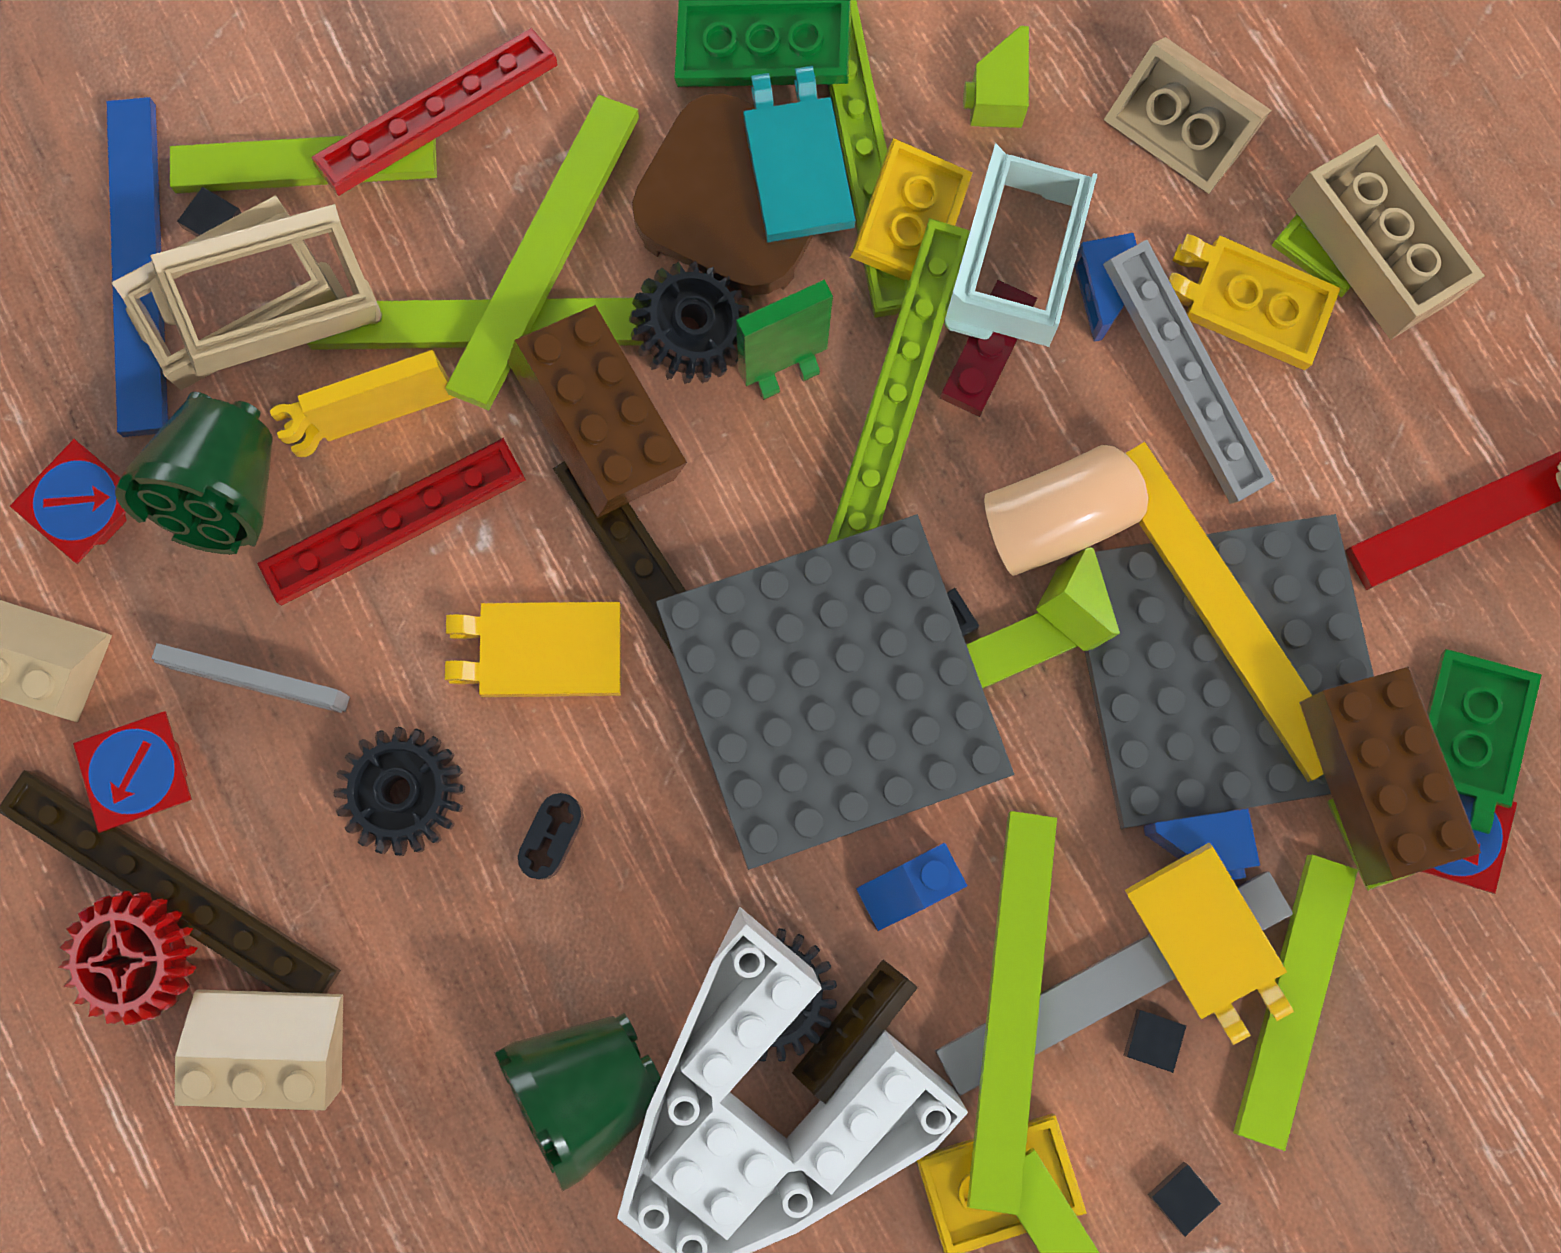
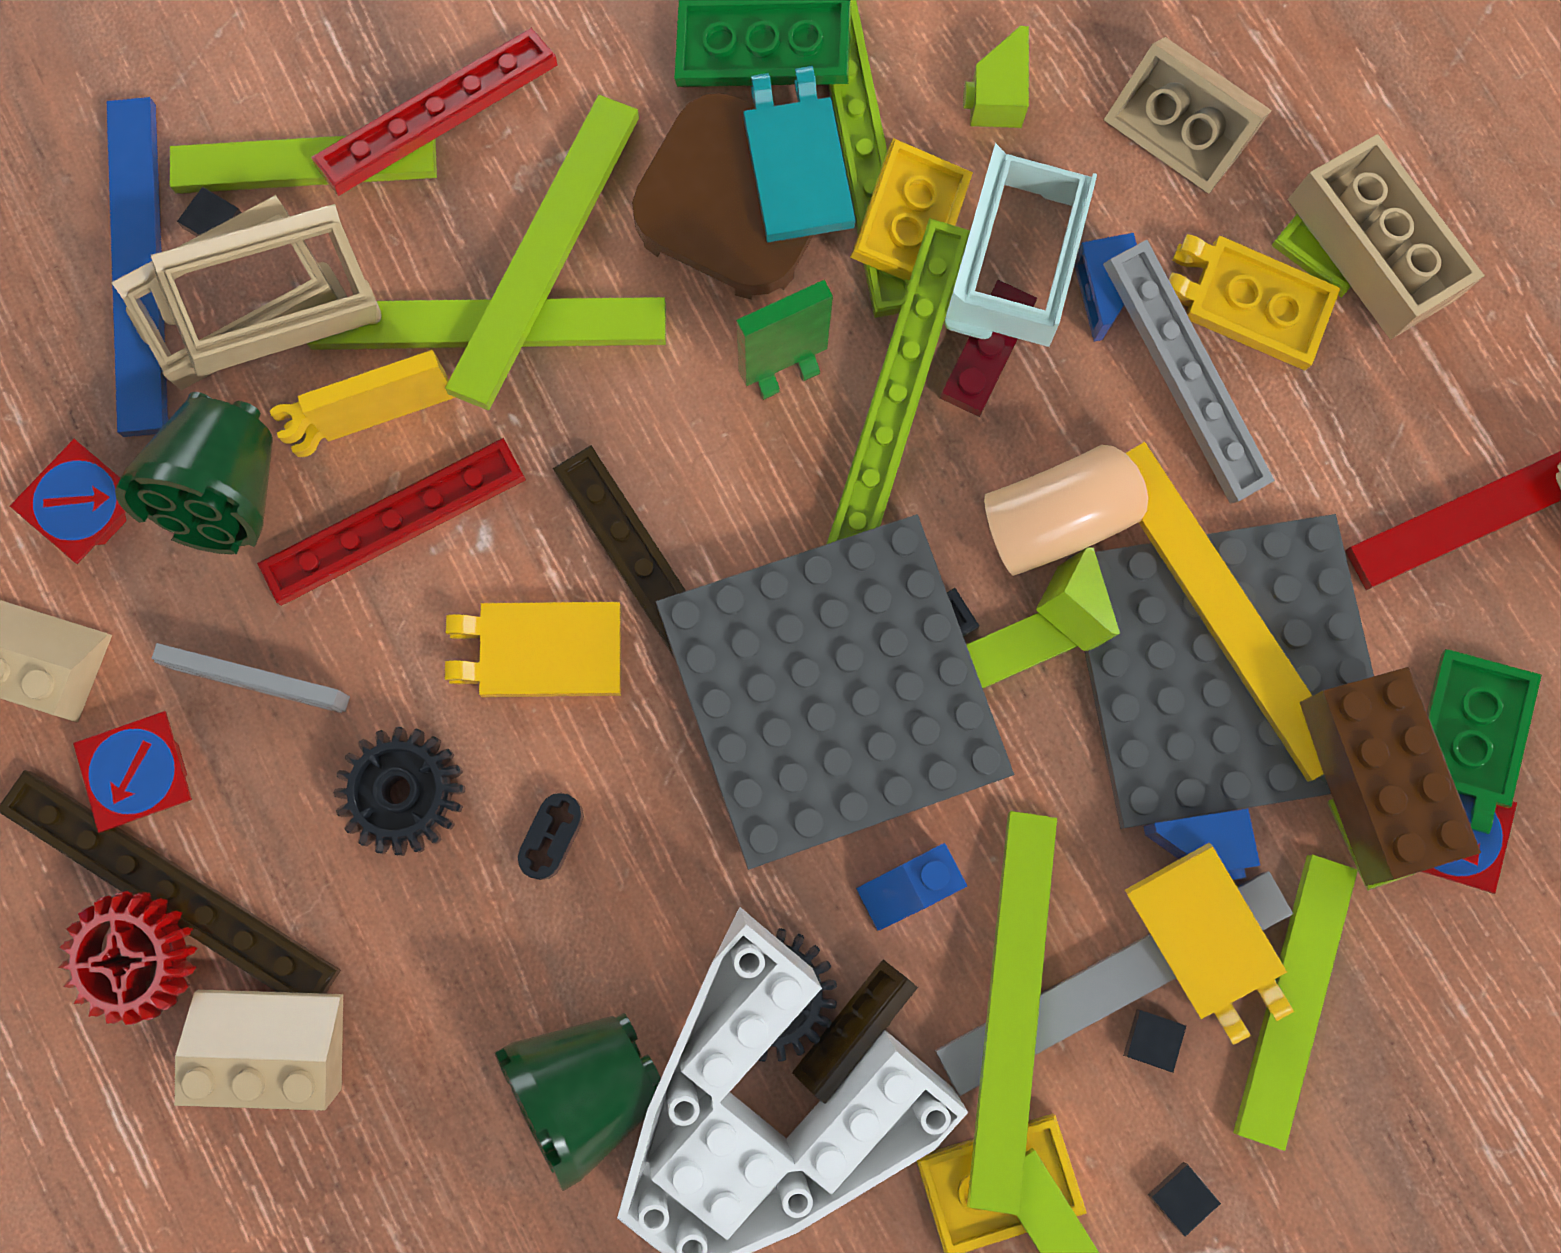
(596, 410): reddish brown brick -> none
(674, 344): black gear -> none

